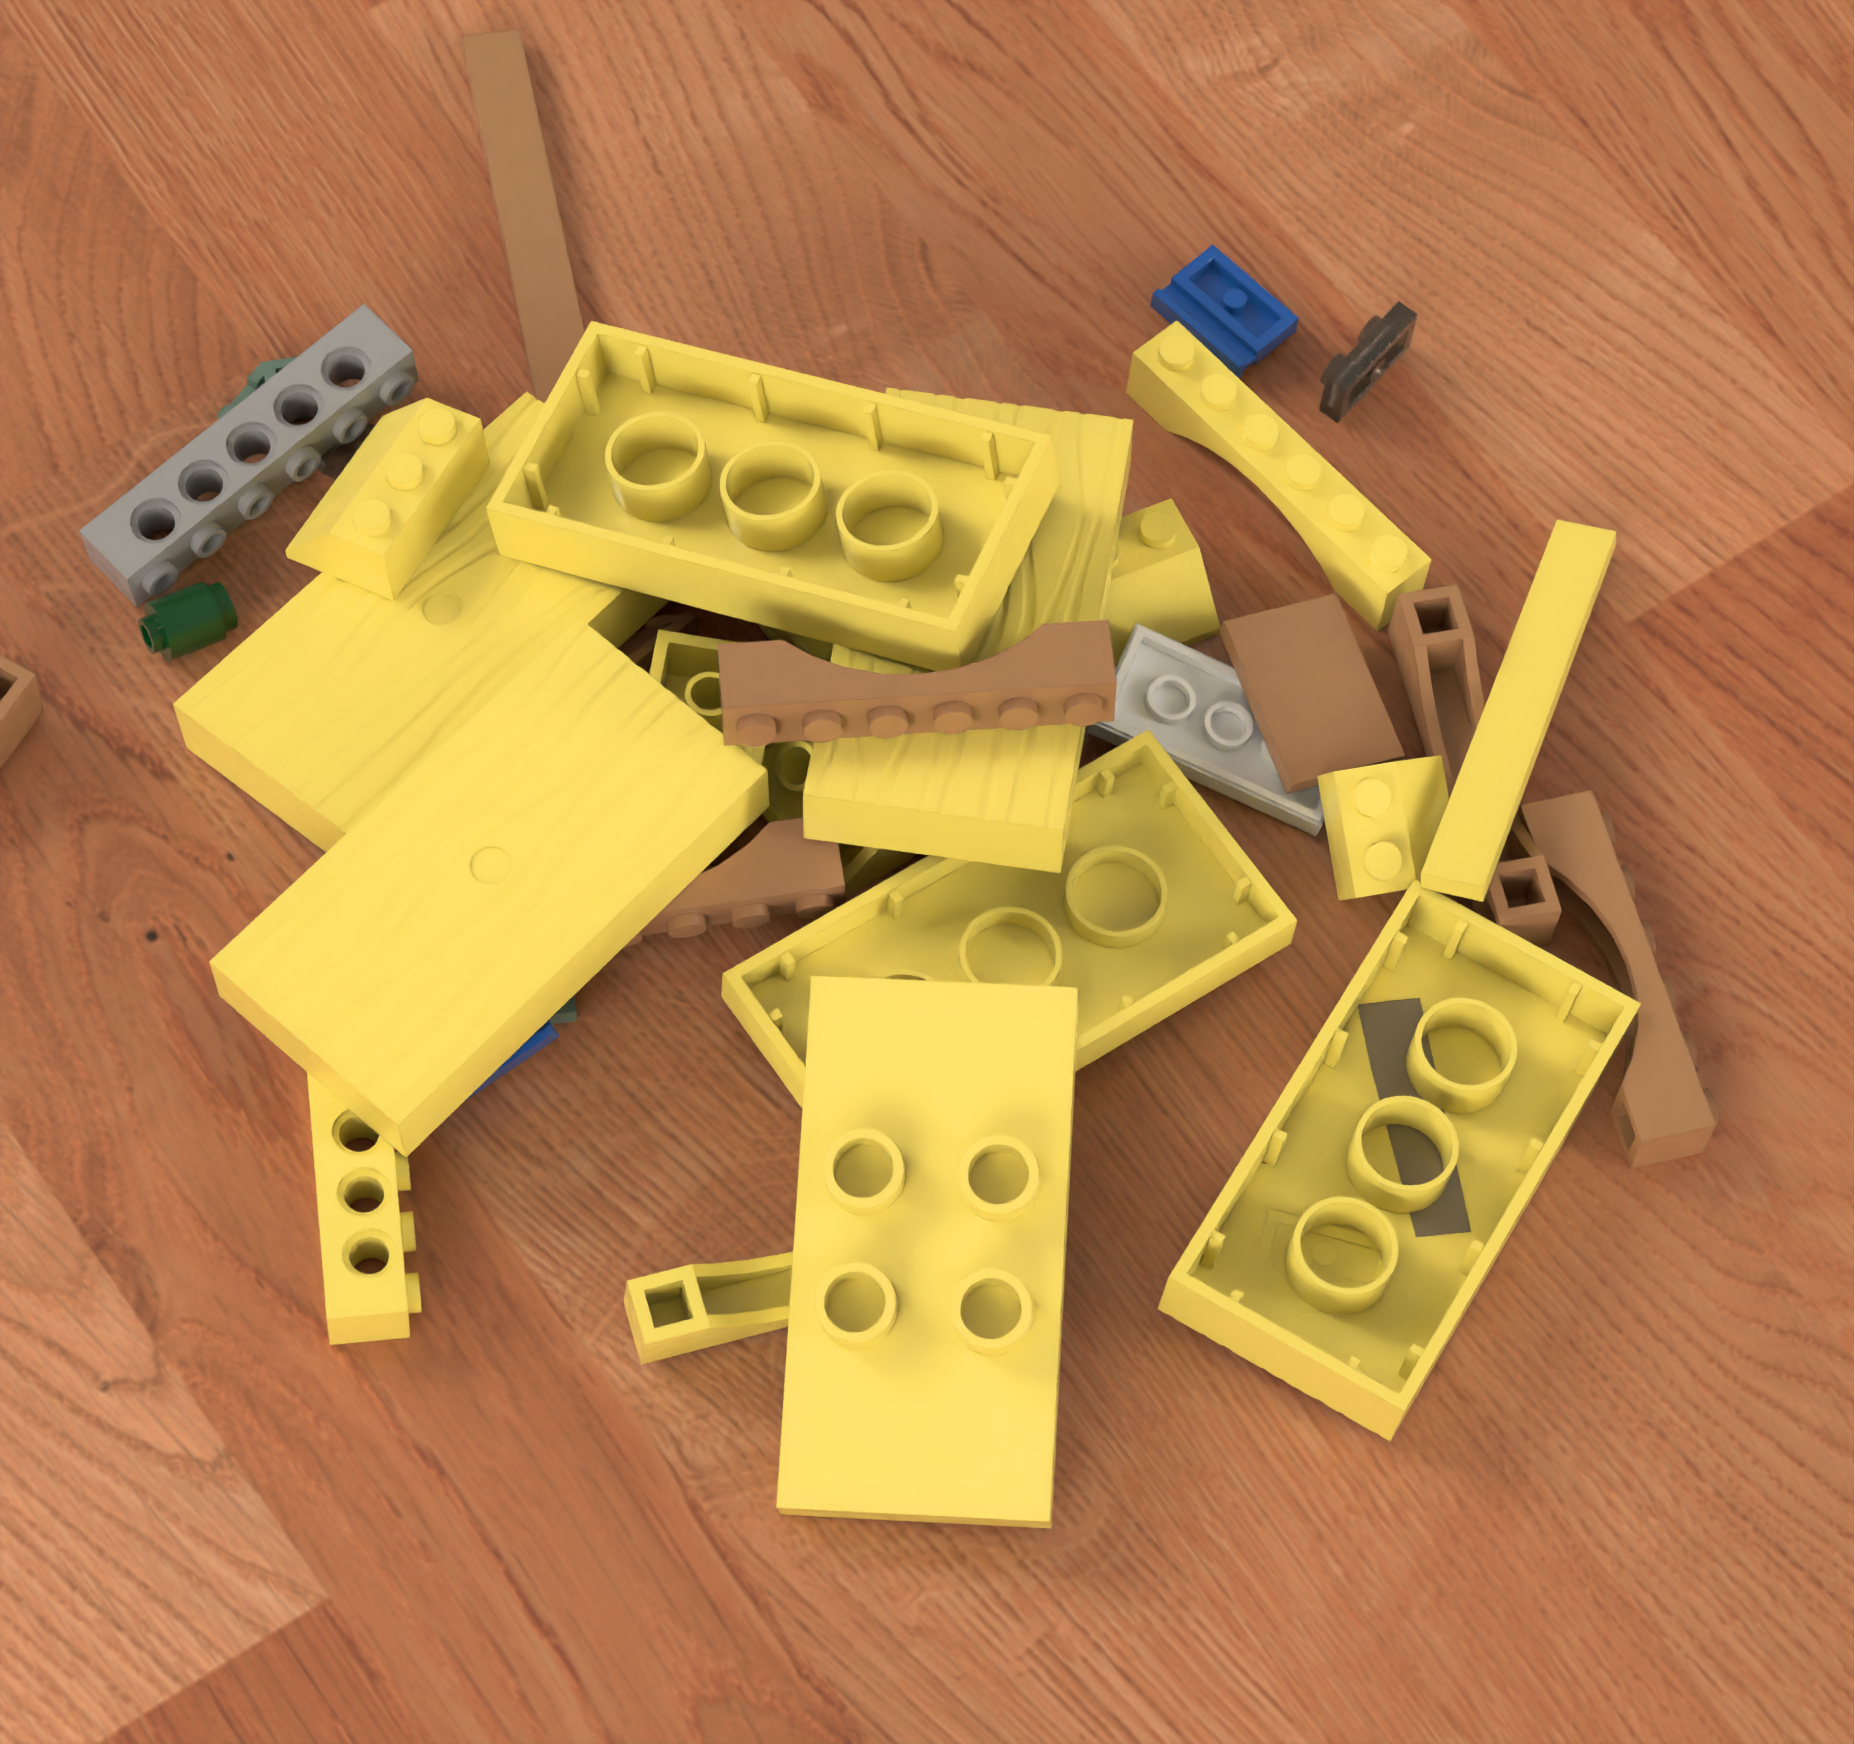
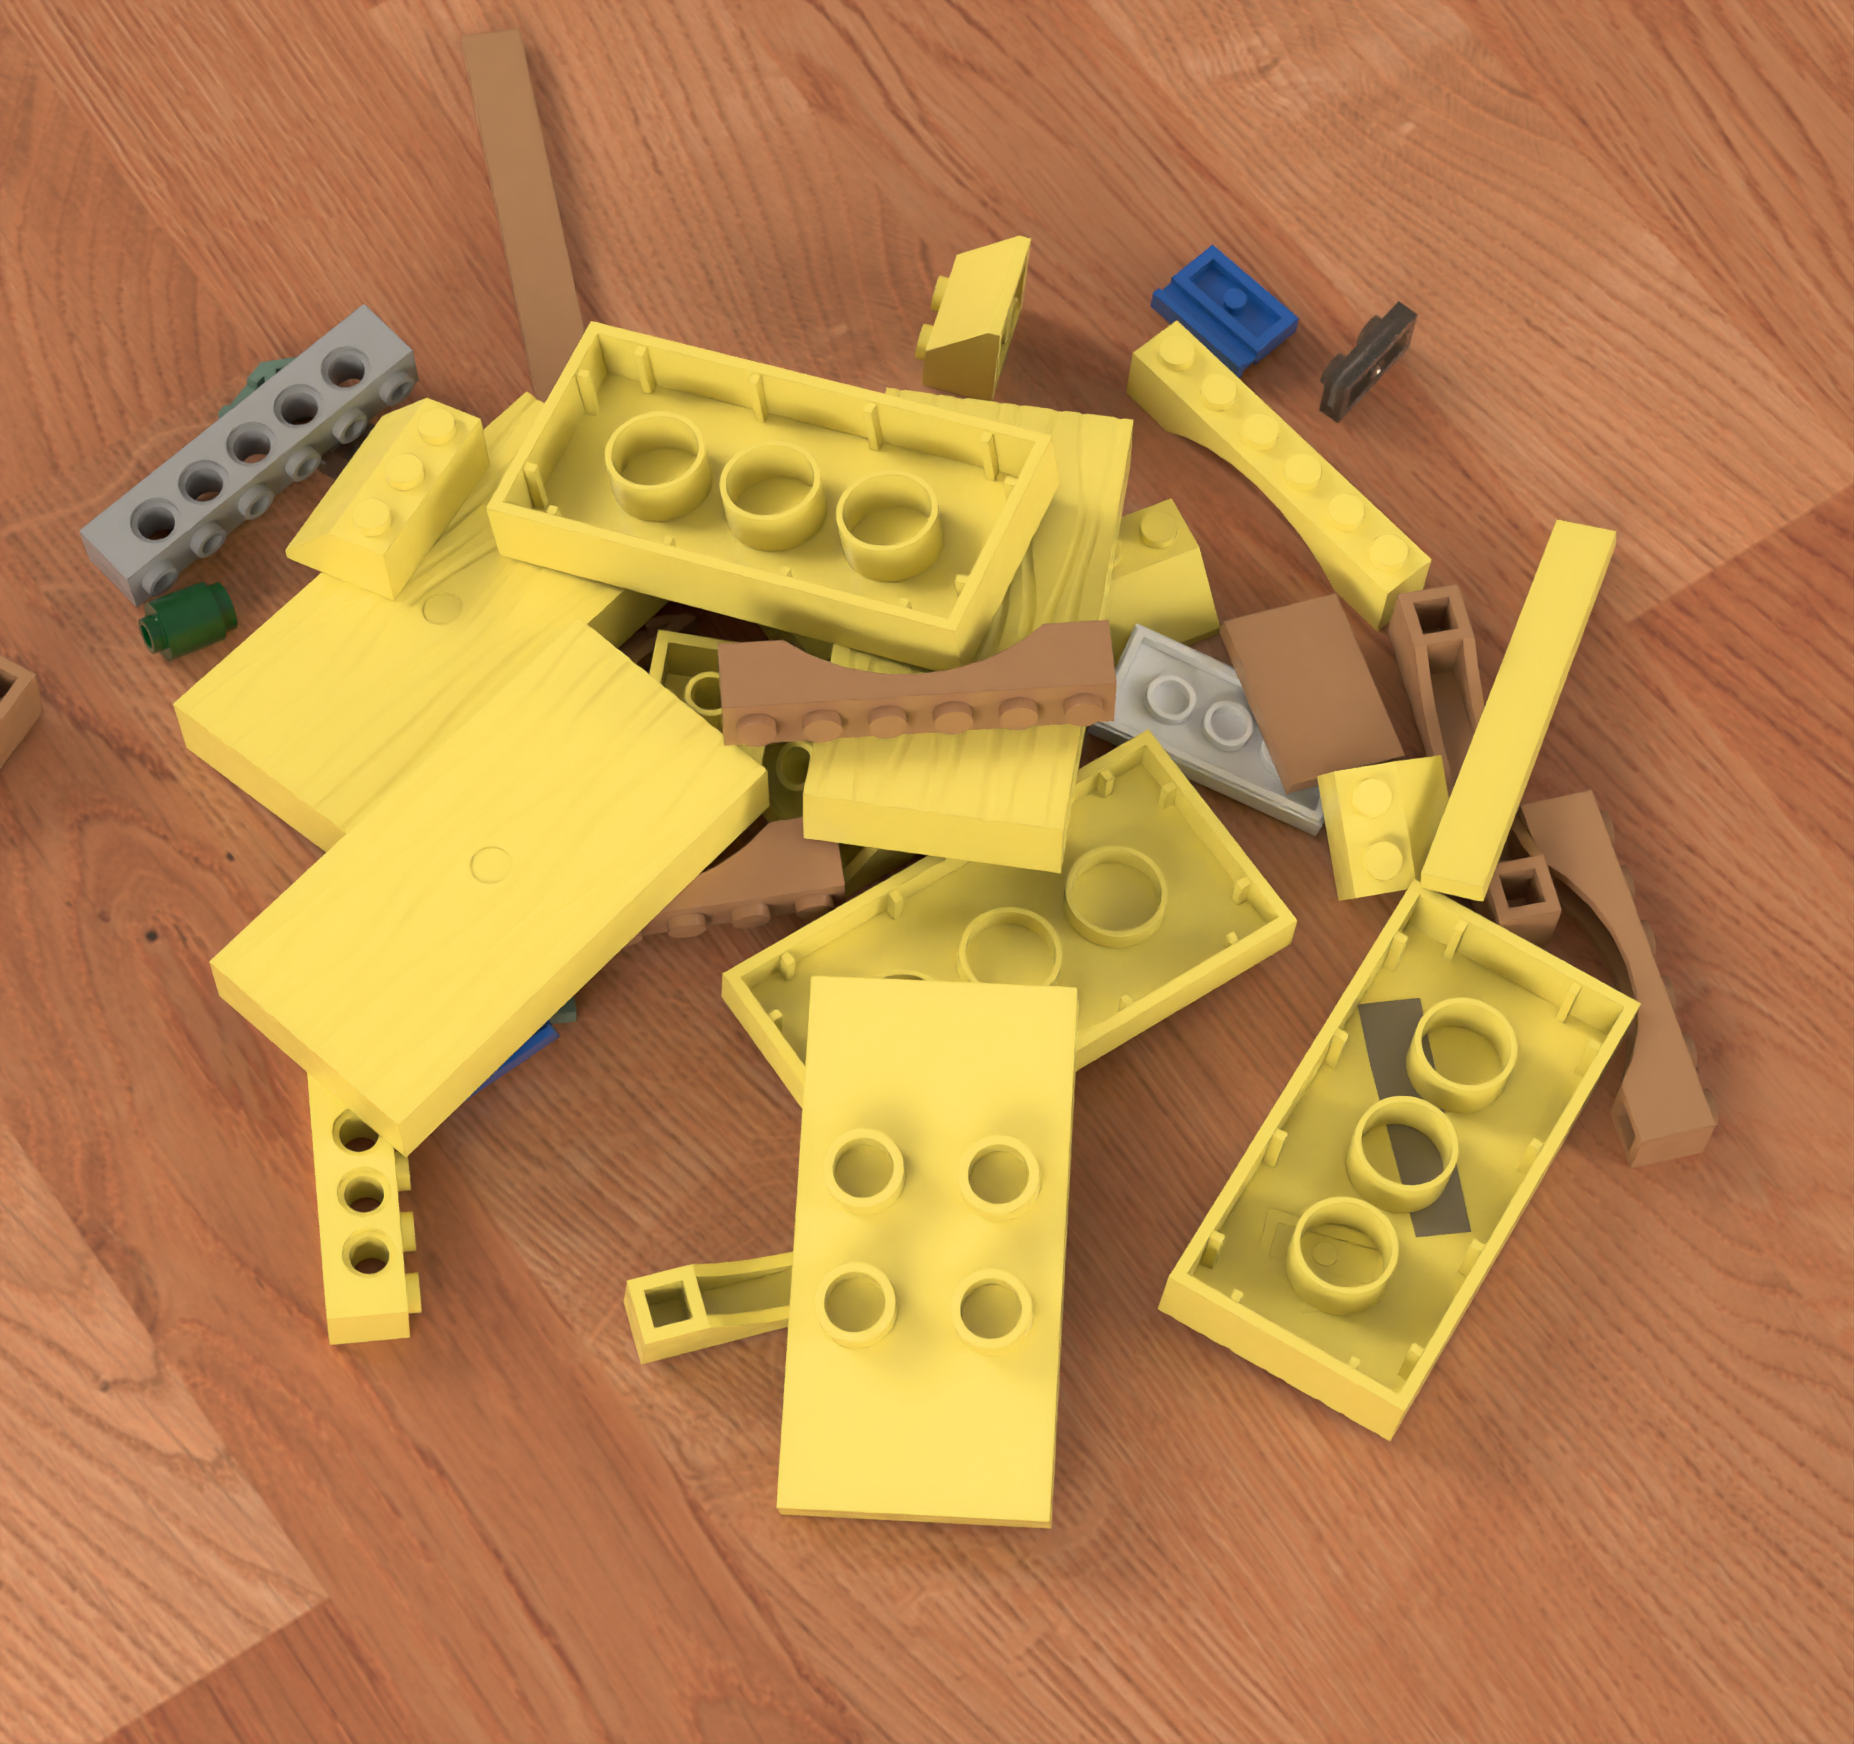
(974, 319): none -> light yellow slope

